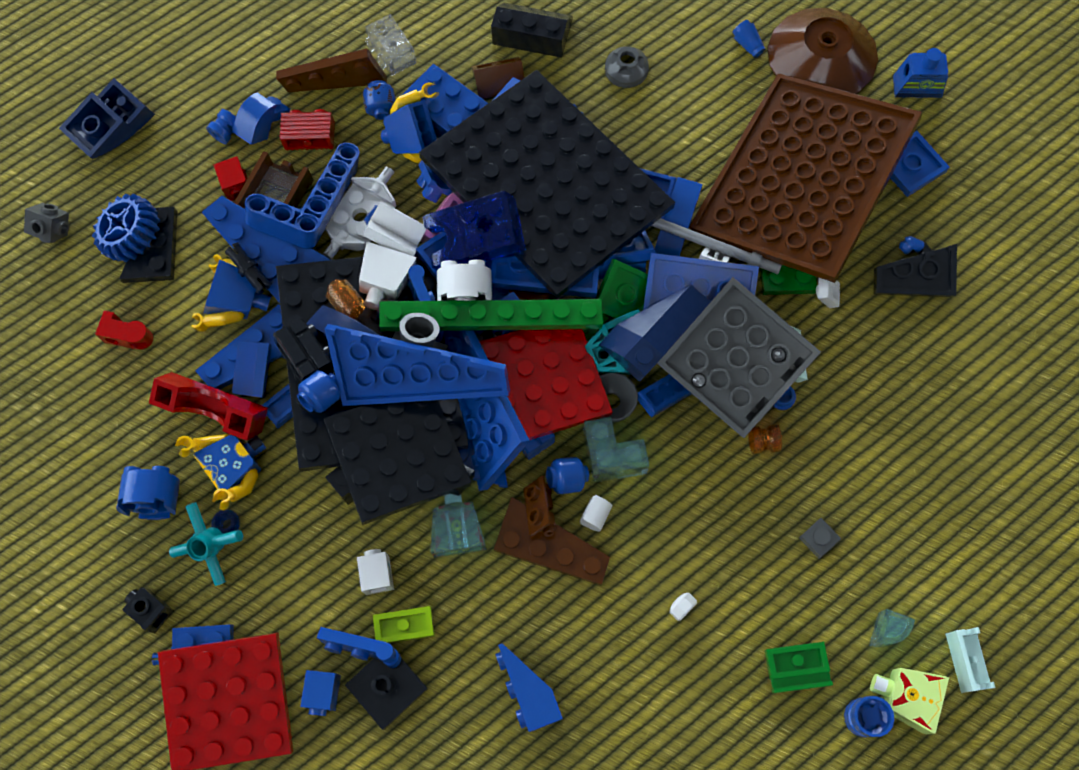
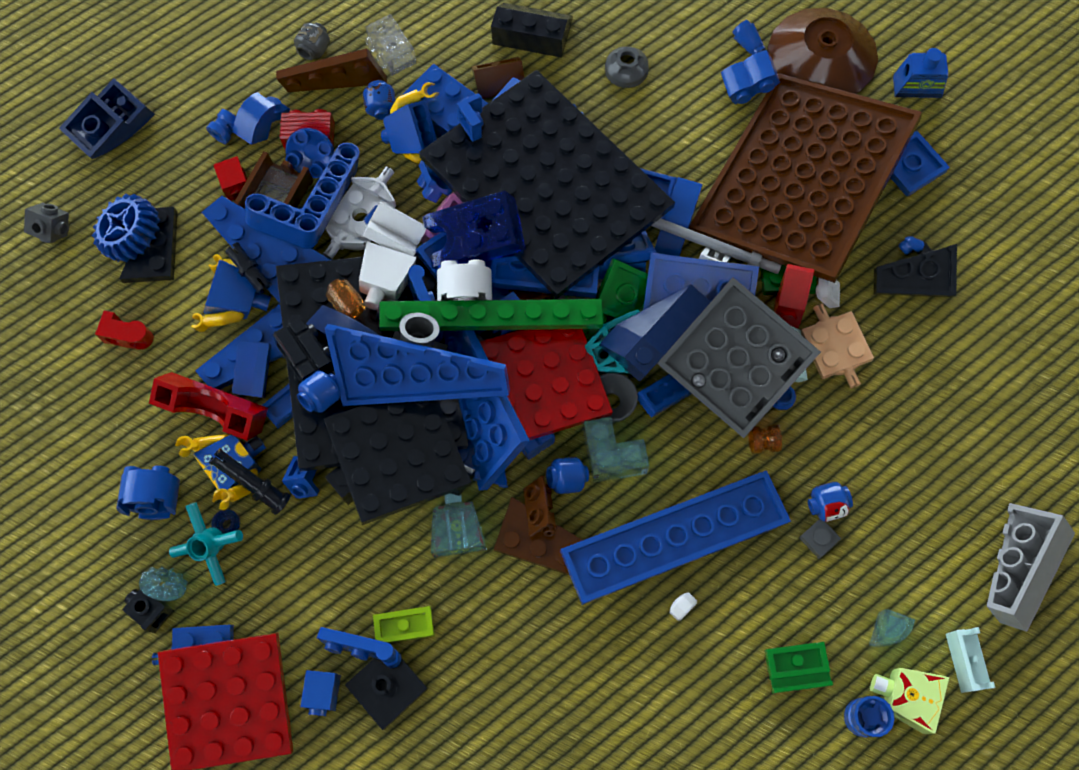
(173, 588): none -> clear light blue gear
(260, 488): none -> black pin
(300, 483): none -> blue bracket
(309, 149): none -> blue dish
(311, 41): none -> dark grey head
(375, 572): white brick -> none
(469, 116): none -> blue bracket
(534, 696): blue slope -> none
(596, 513): white brick -> none
(674, 537): none -> blue plate
(750, 77): none -> blue brick
(793, 294): none -> red slope
(830, 501): none -> blue head
(840, 345): none -> light nougat plate
(1027, 563): none -> light grey wedge

